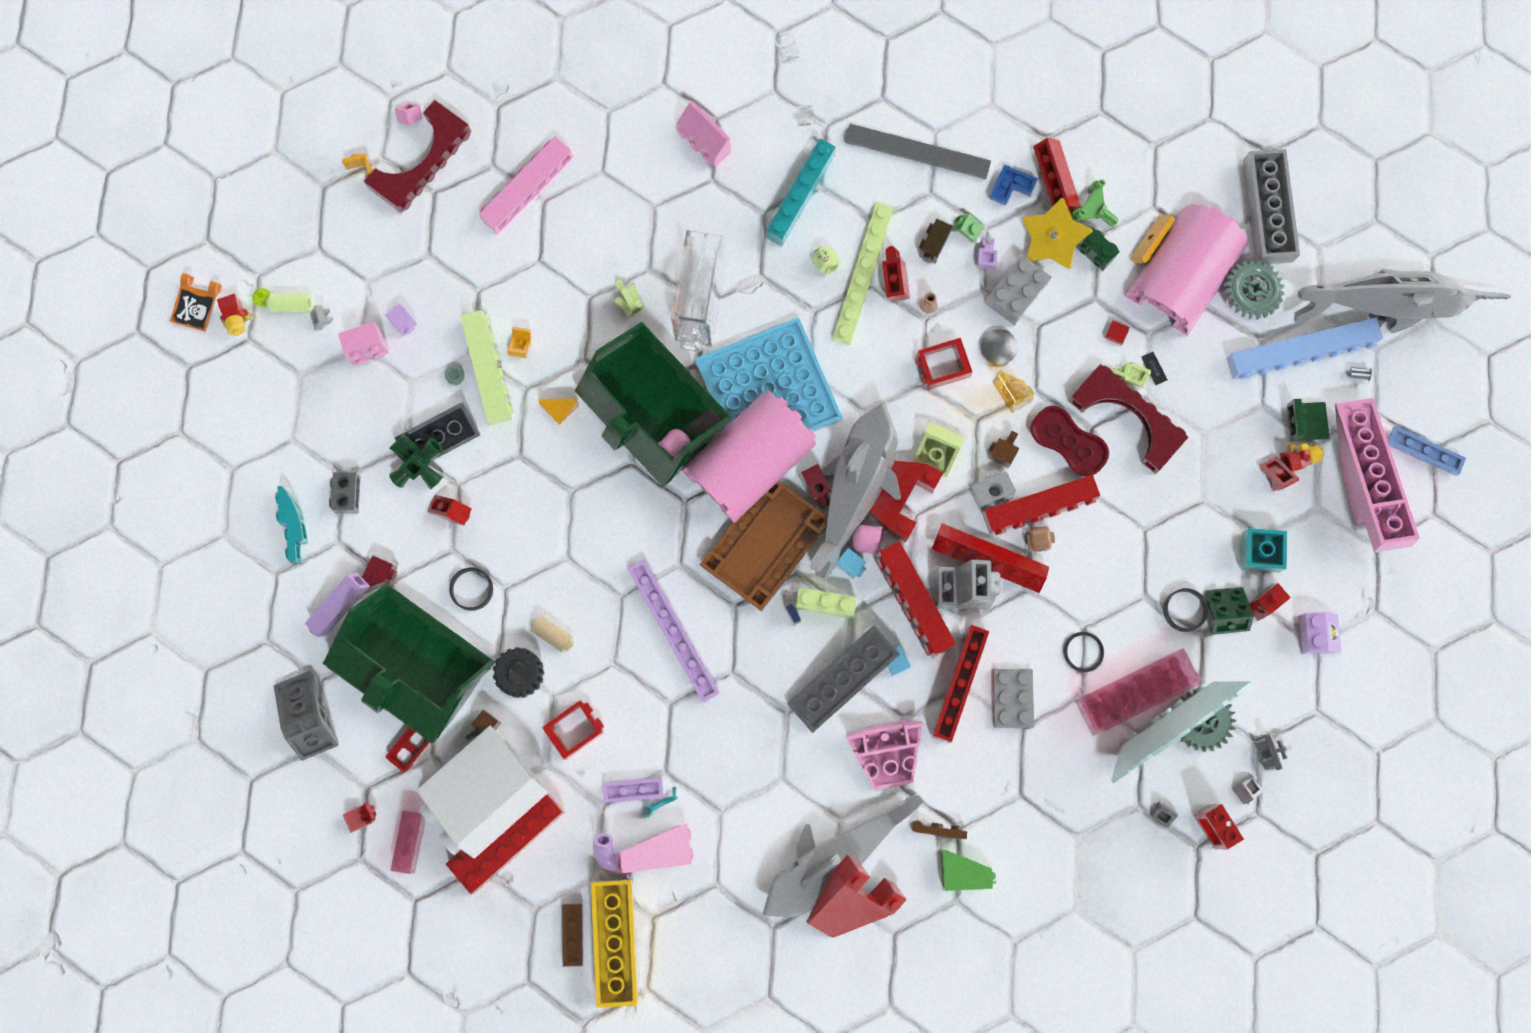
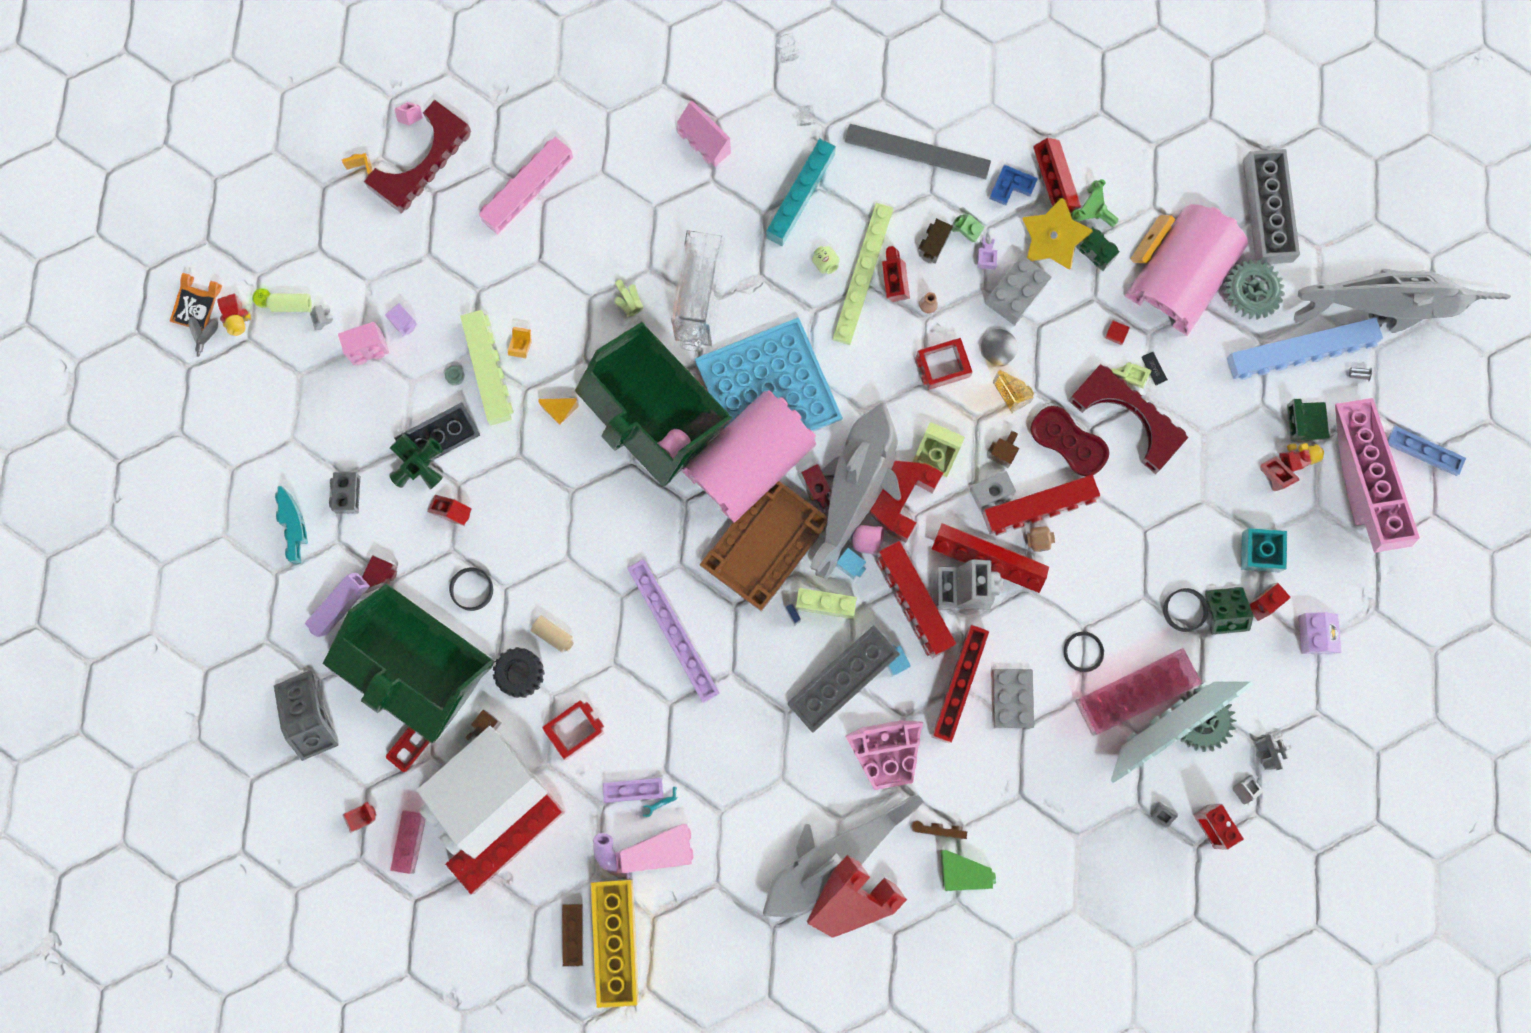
(199, 336): none -> flat silver piece

